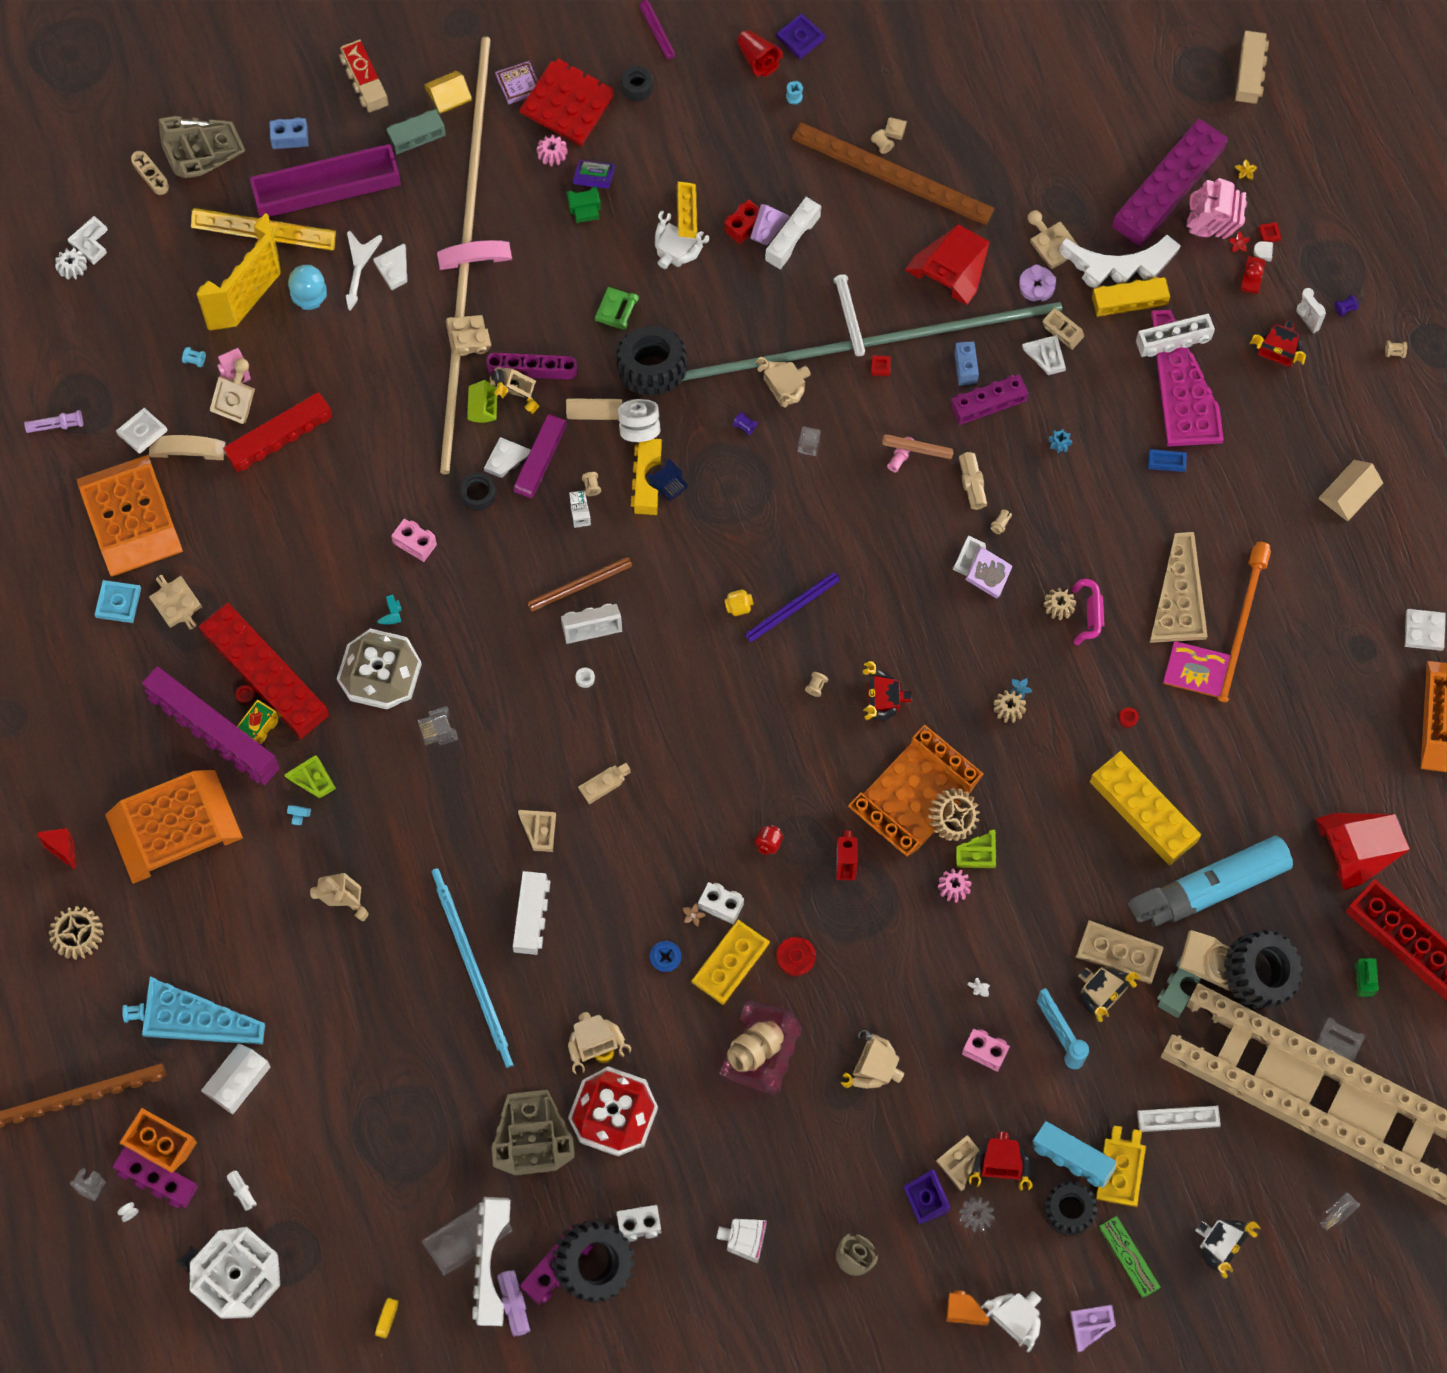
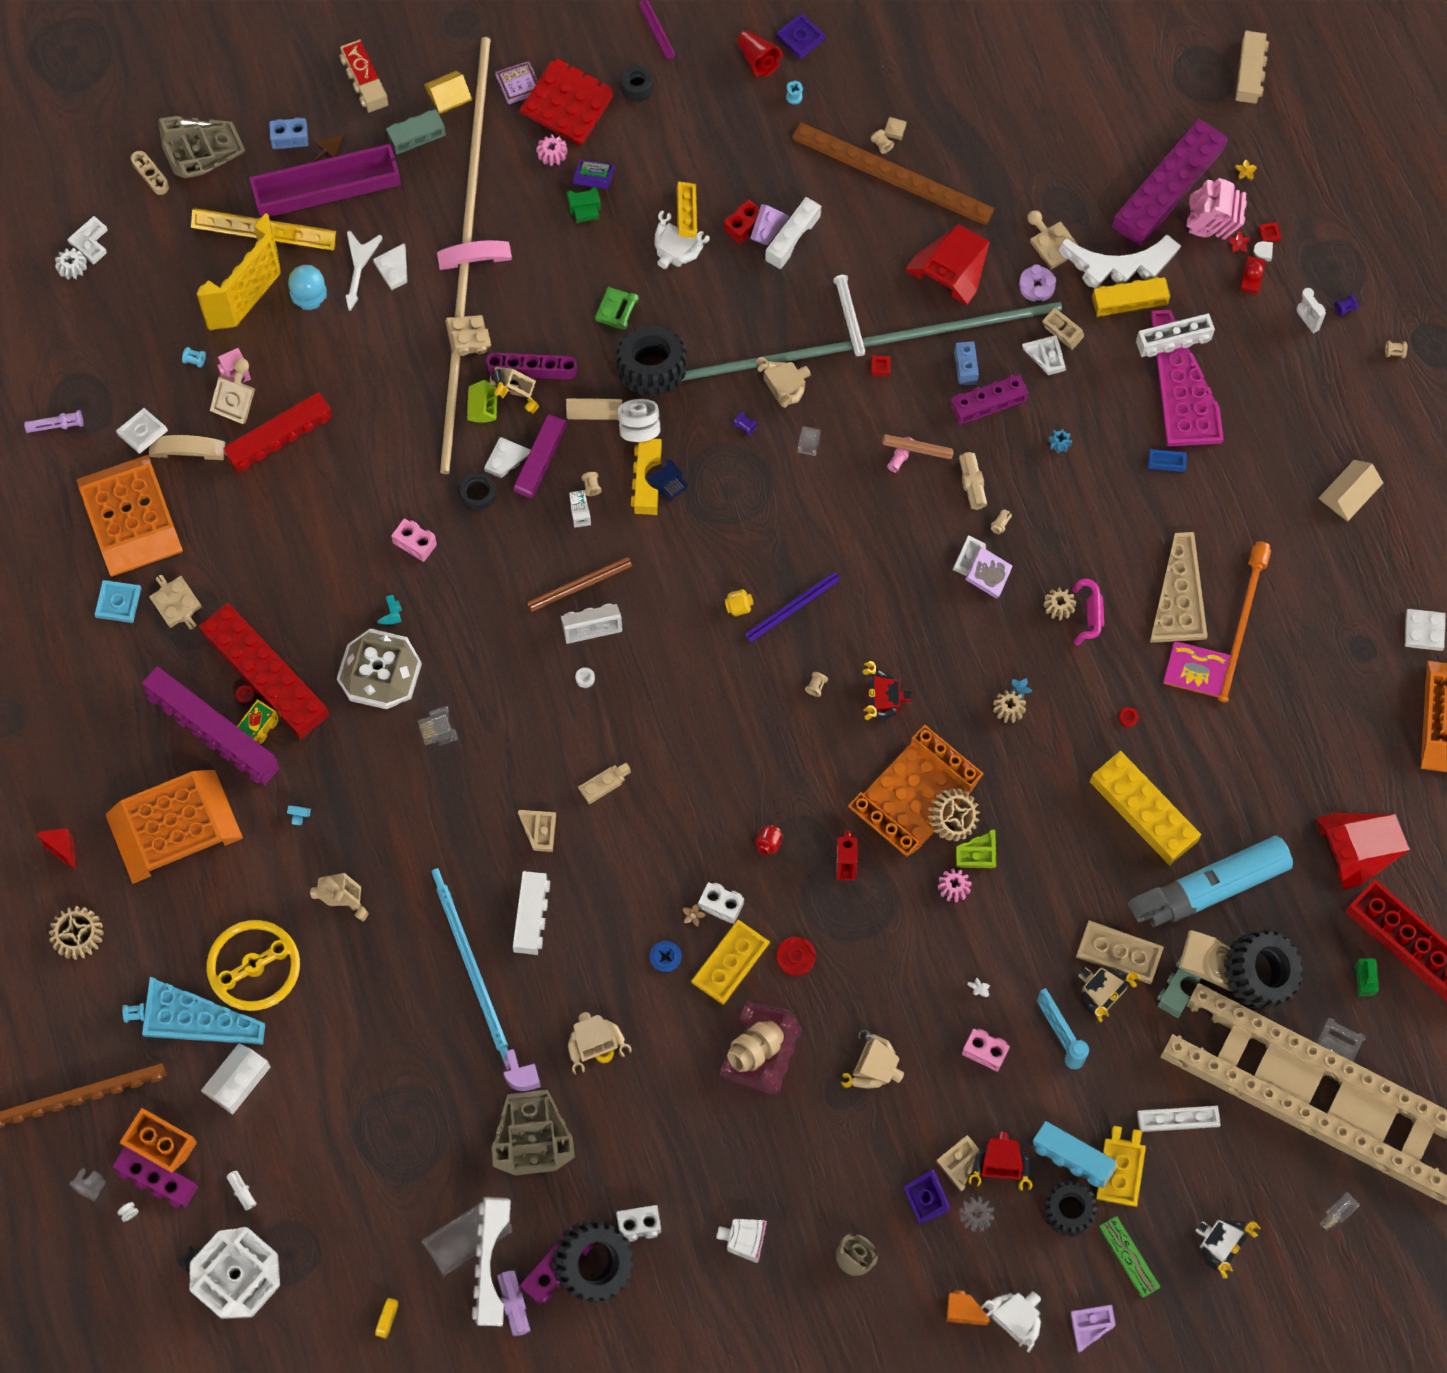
(247, 970): none -> yellow piece
(312, 777): lime wing -> none
(329, 146): none -> reddish brown piece
(520, 1078): none -> lavender brick
(619, 1131): red piece -> none
(1280, 344): torso -> none

